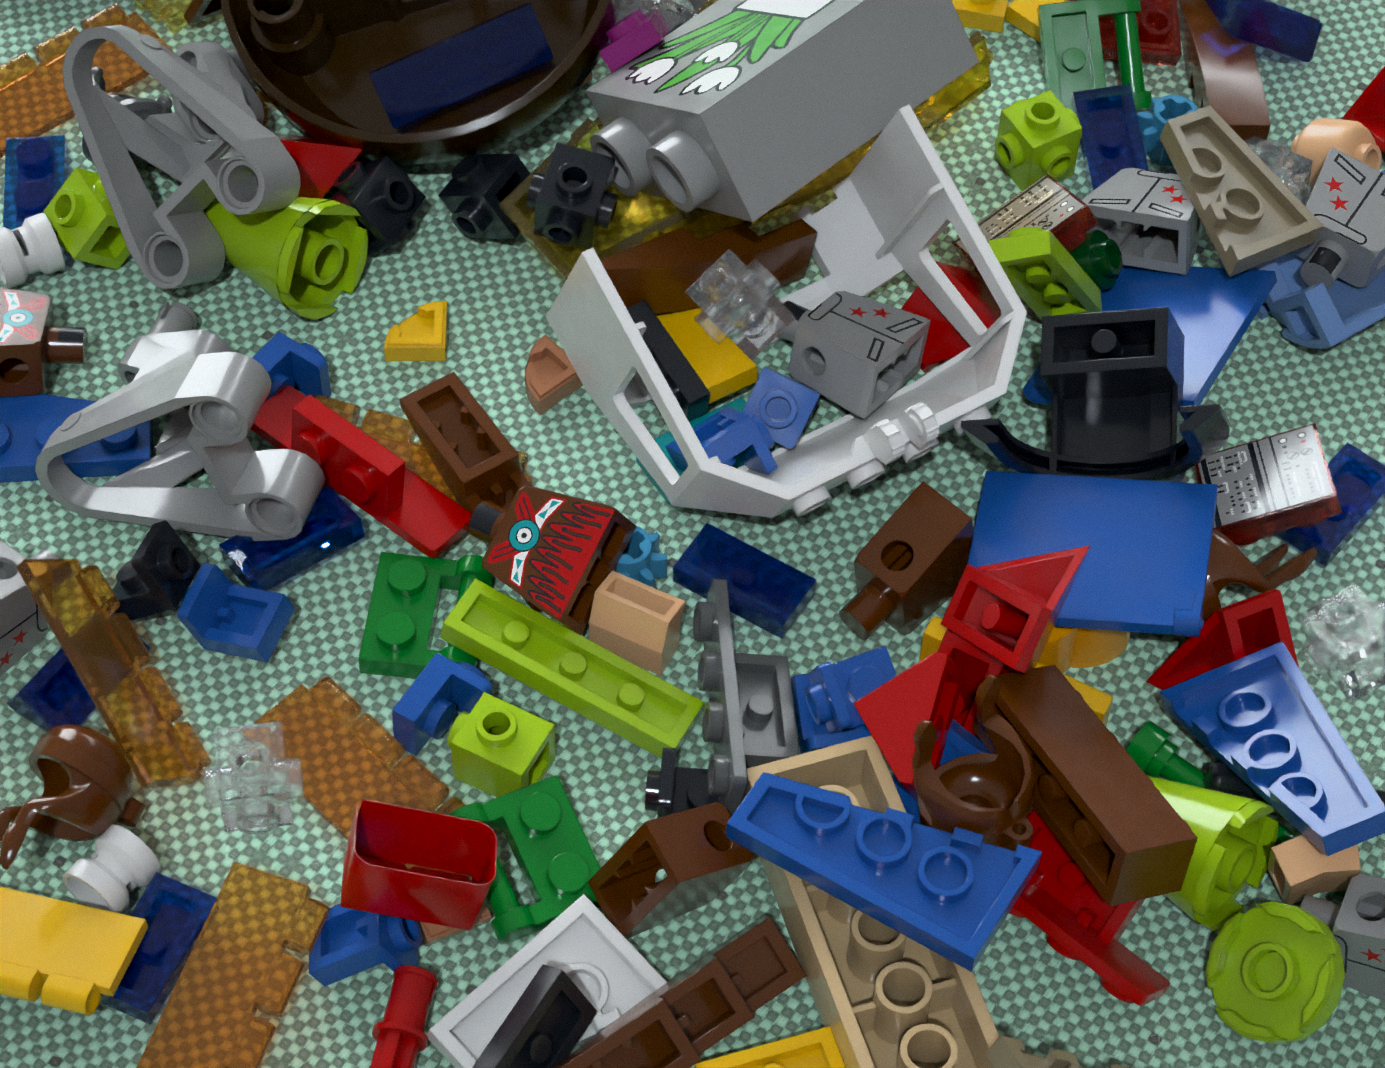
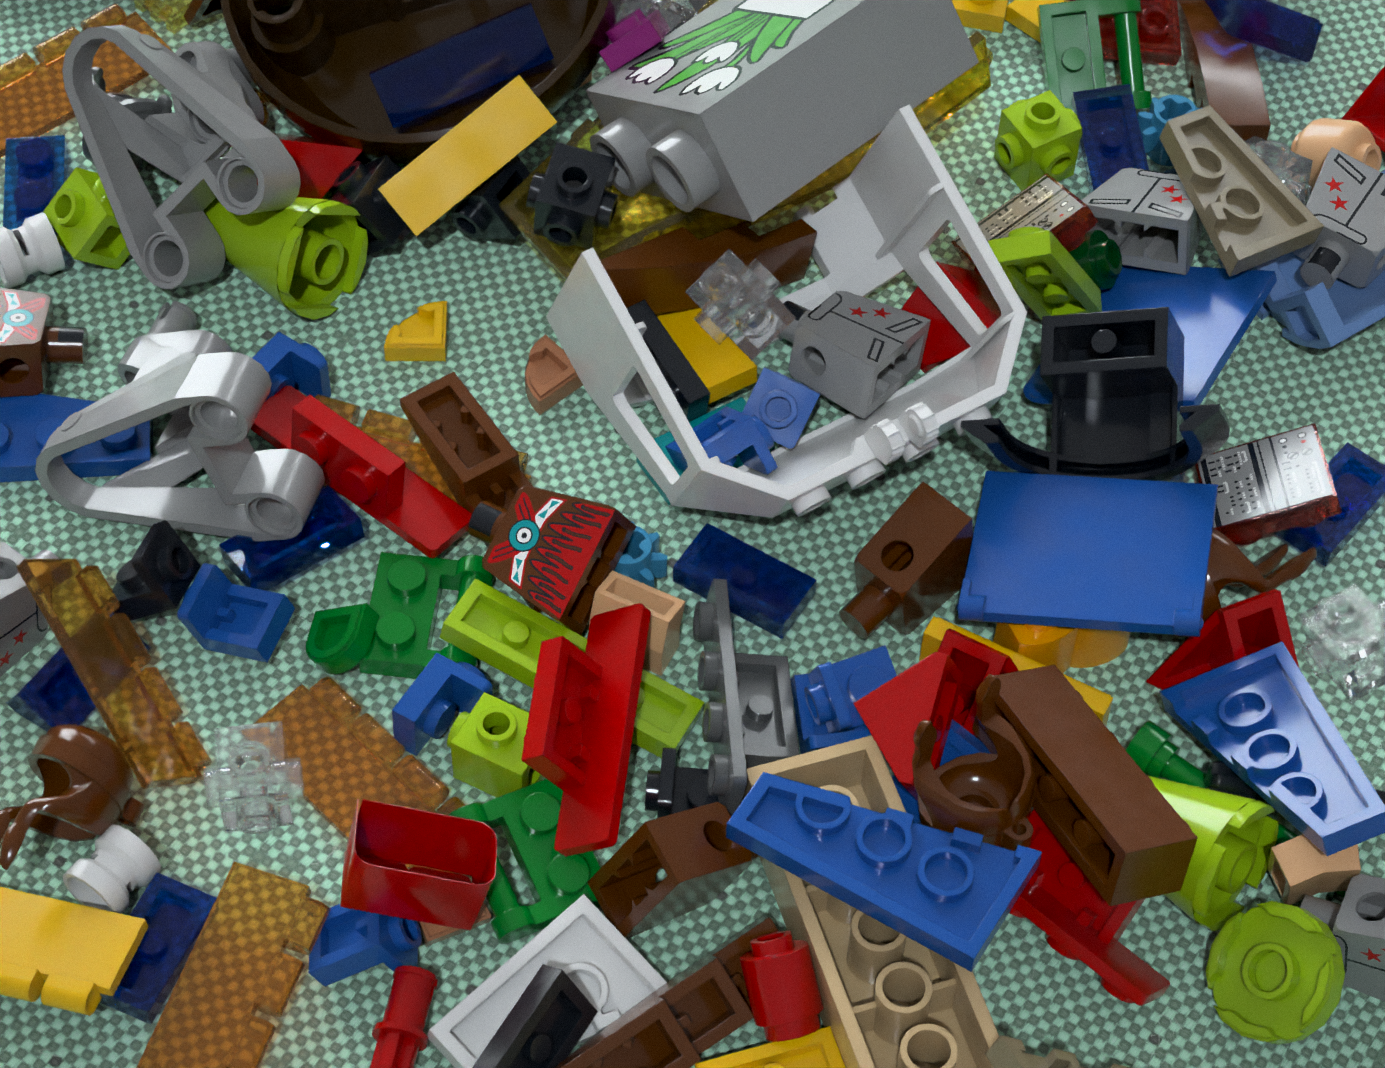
(341, 637): none -> green tile
(467, 155): none -> yellow tile
(585, 724): none -> red bracket
(782, 986): none -> red brick
(1013, 604): red slope -> none

